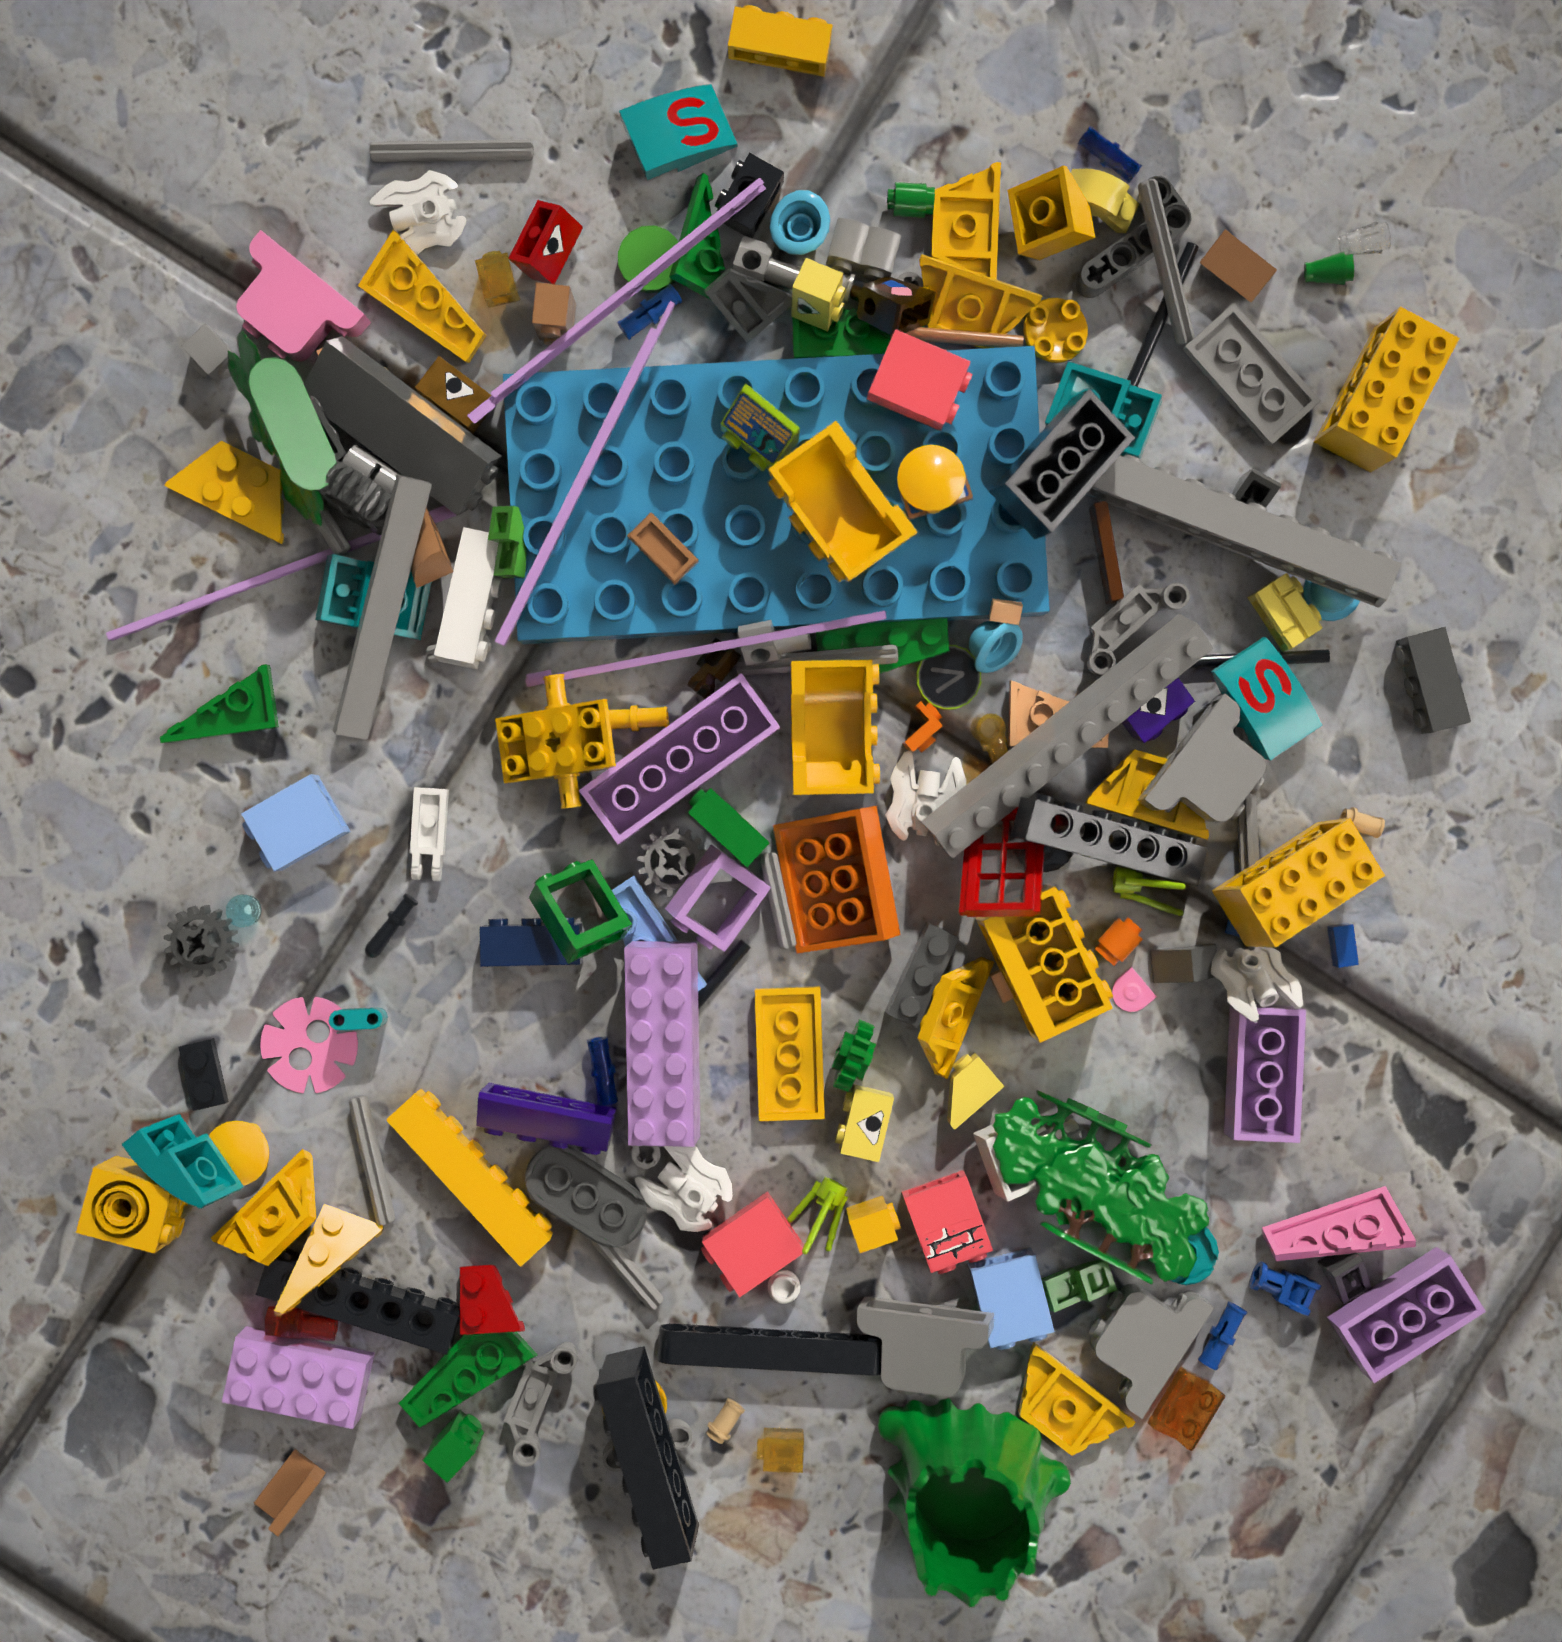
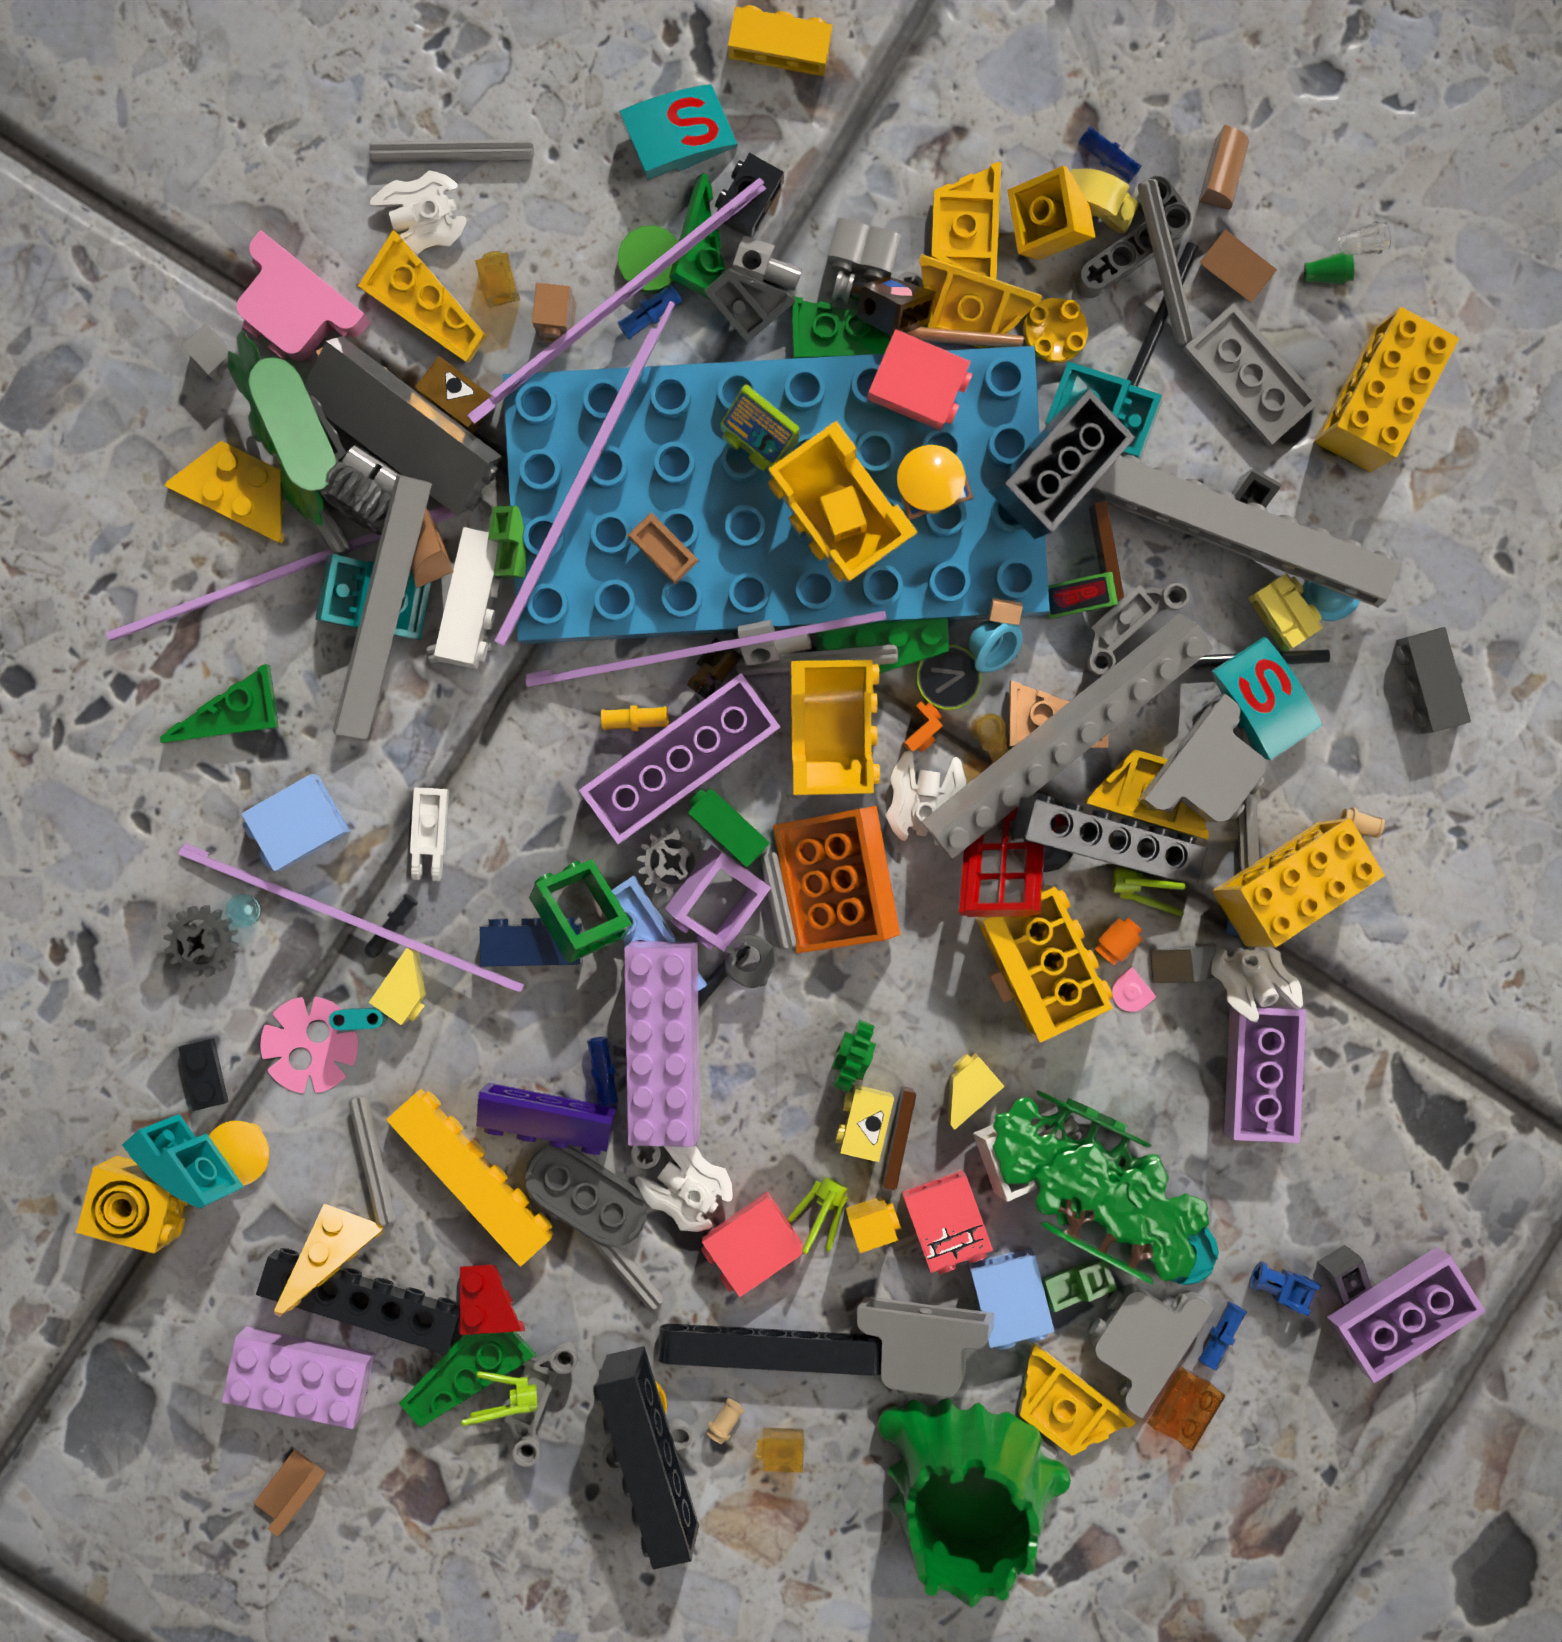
(201, 857): none -> lavender piece
(274, 1213): yellow wing -> none
(300, 1325): clear red piece -> none
(402, 989): none -> light yellow slope
(454, 1445): green brick -> none
(522, 1399): none -> lime plant
(545, 242): red brick -> none
(556, 742): yellow slope -> none
(759, 976): none -> dark grey piece
(784, 1286): white plate -> none
(789, 1053): yellow plate -> none
(800, 222): medium azure hat -> none
(818, 295): light yellow brick -> none
(843, 512): none -> yellow brick
(899, 1138): none -> reddish brown tile
(911, 199): green brick -> none
(921, 974): dark grey brick -> none
(951, 1013): yellow wing -> none
(1082, 595): none -> slope
(1153, 716): dark purple brick -> none
(1224, 168): none -> medium nougat brick
(1343, 945): blue piece -> none
(1345, 1227): bright pink wing -> none

